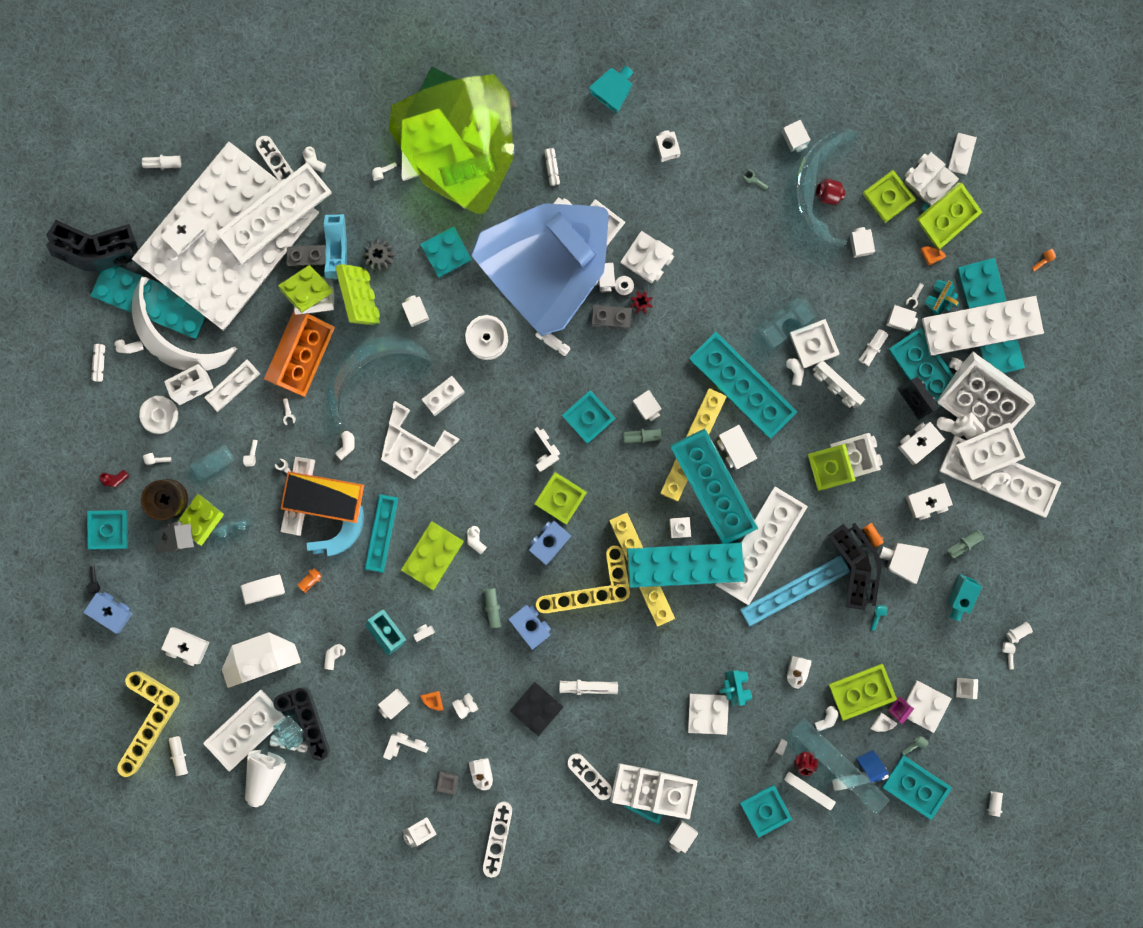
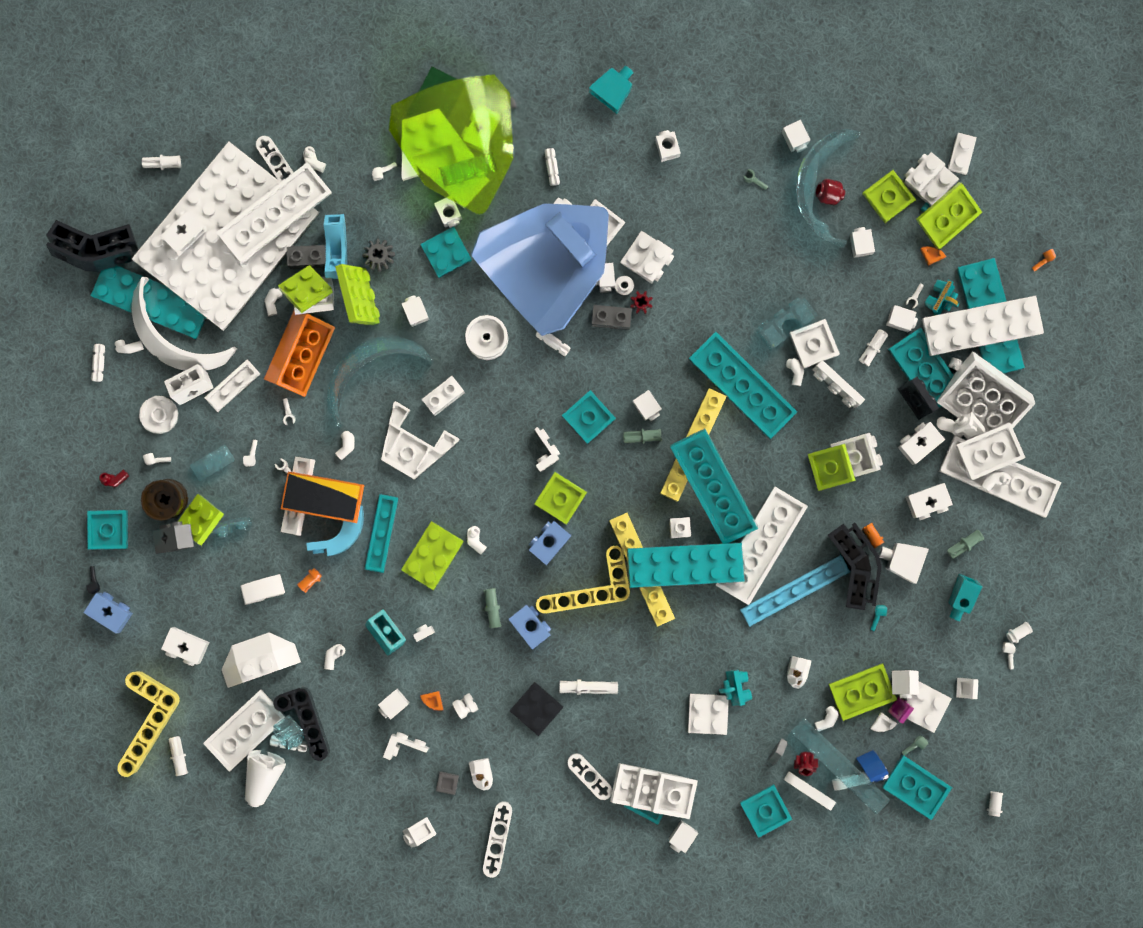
(270, 300): none -> white arm
(442, 206): none -> brick
(736, 447): white brick -> none
(905, 683): none -> white brick

